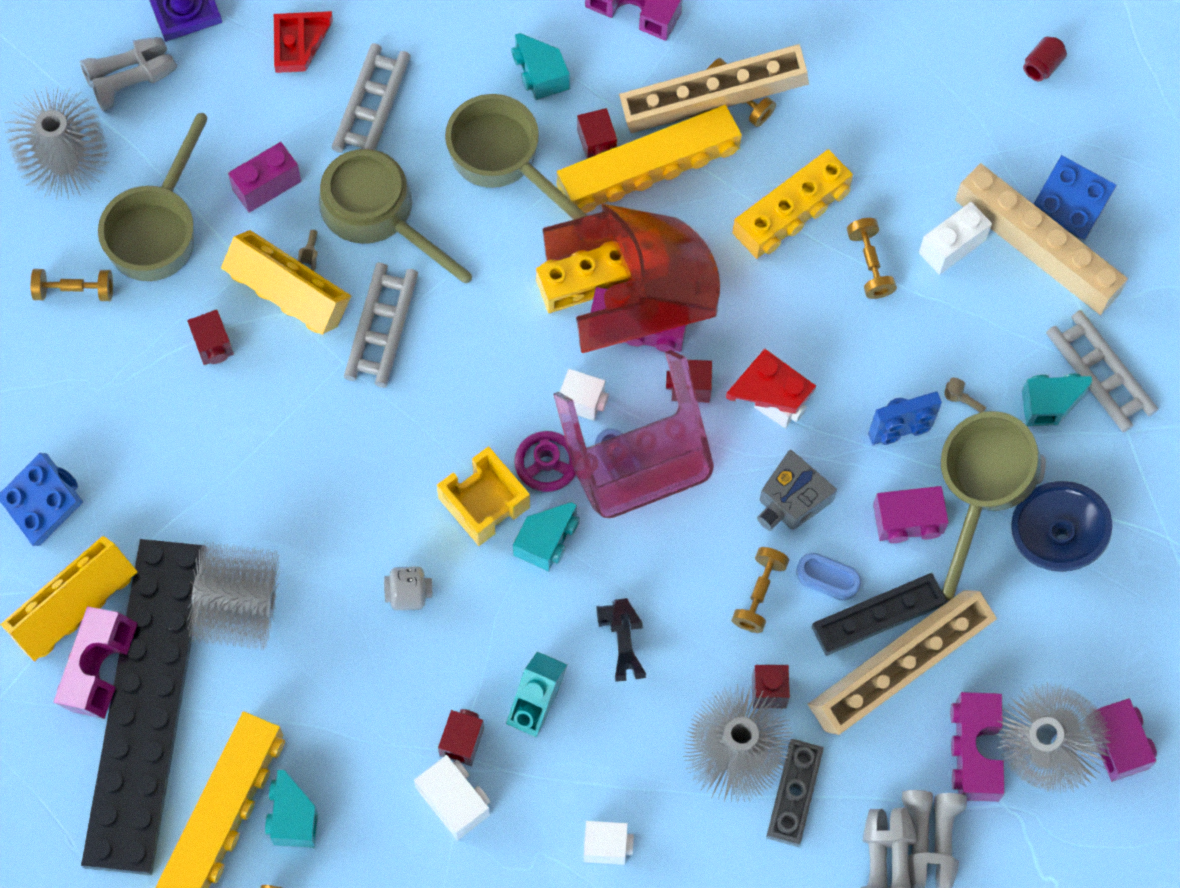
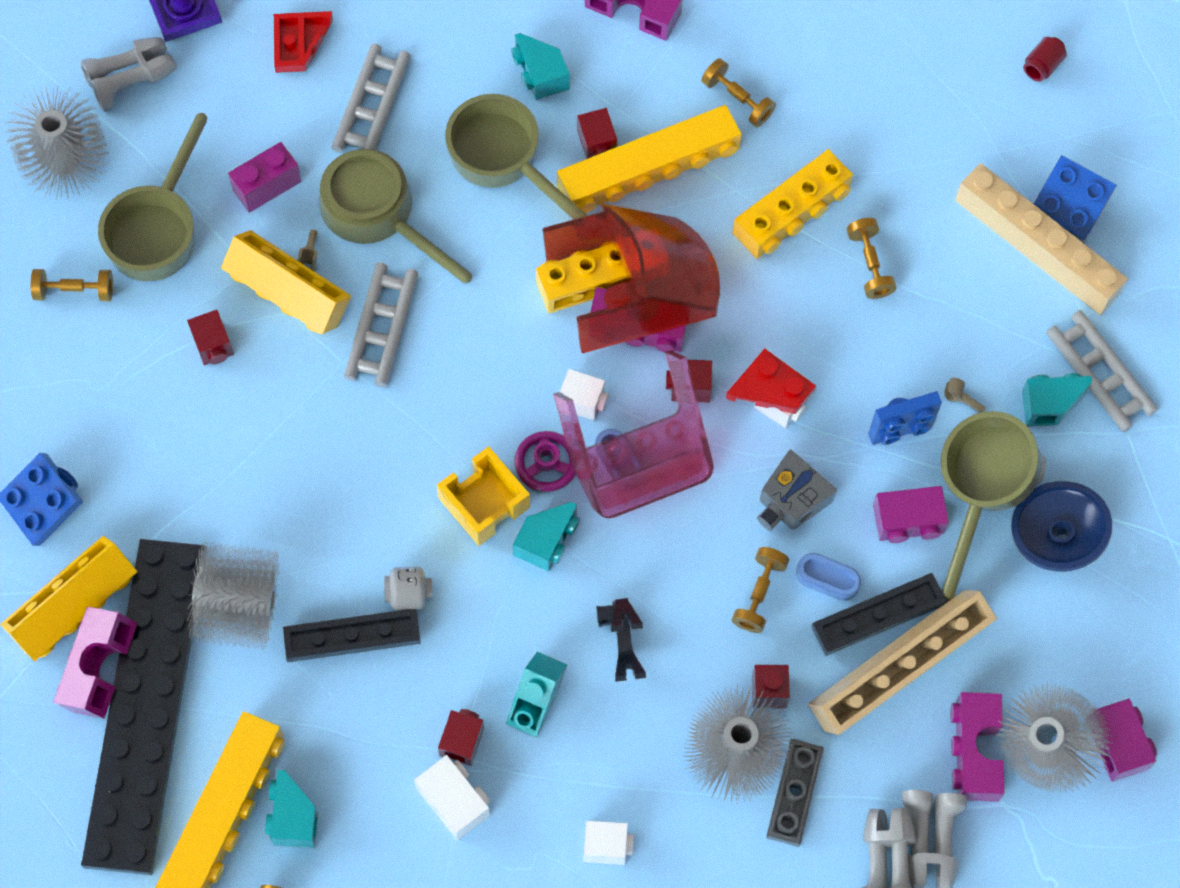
(351, 635): none -> black plate
(713, 88): tan brick -> none
(955, 238): white brick -> none

